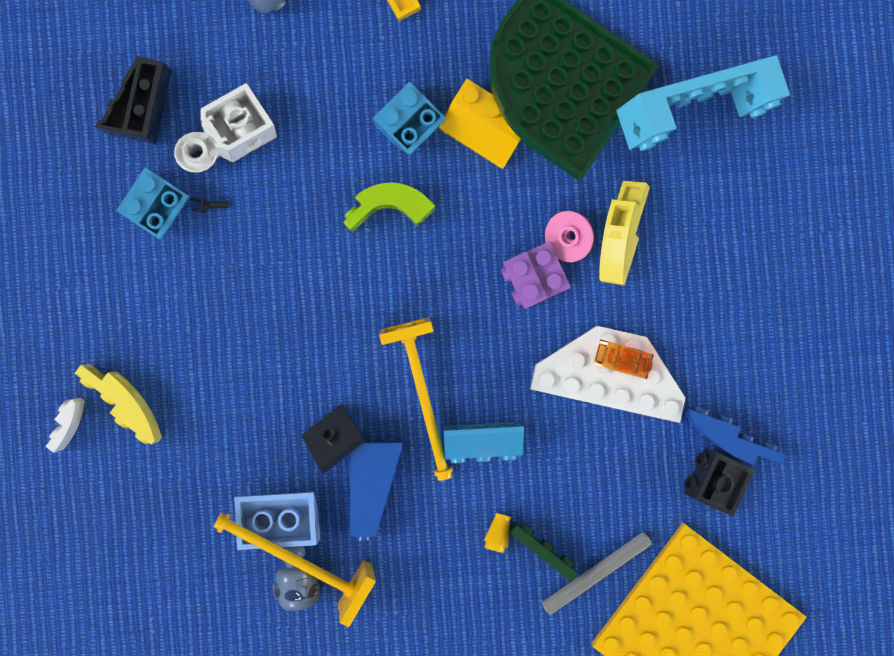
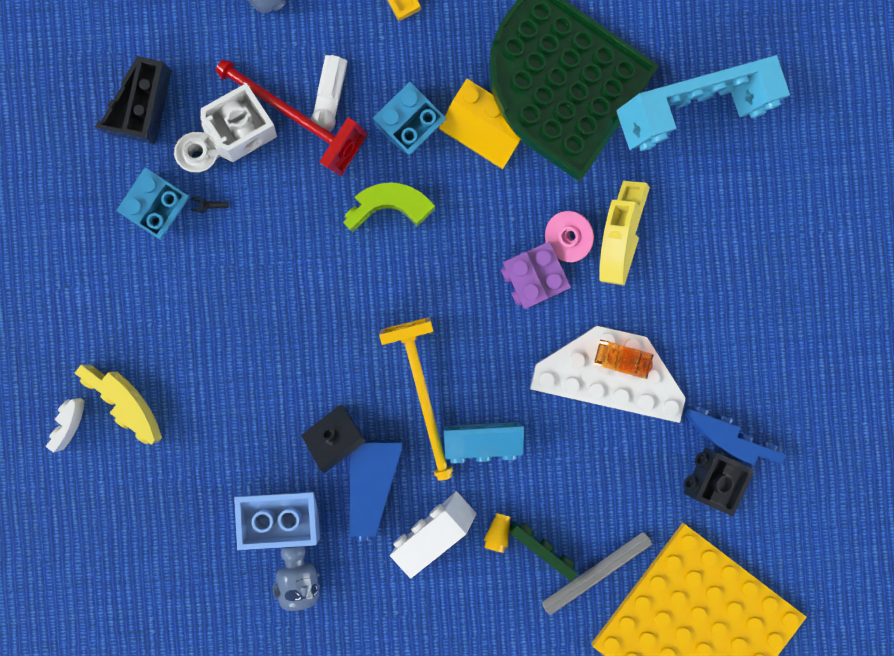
(329, 91): none -> white piece
(342, 146): none -> red tile
(353, 591): yellow tile -> none
(433, 535): none -> white wedge

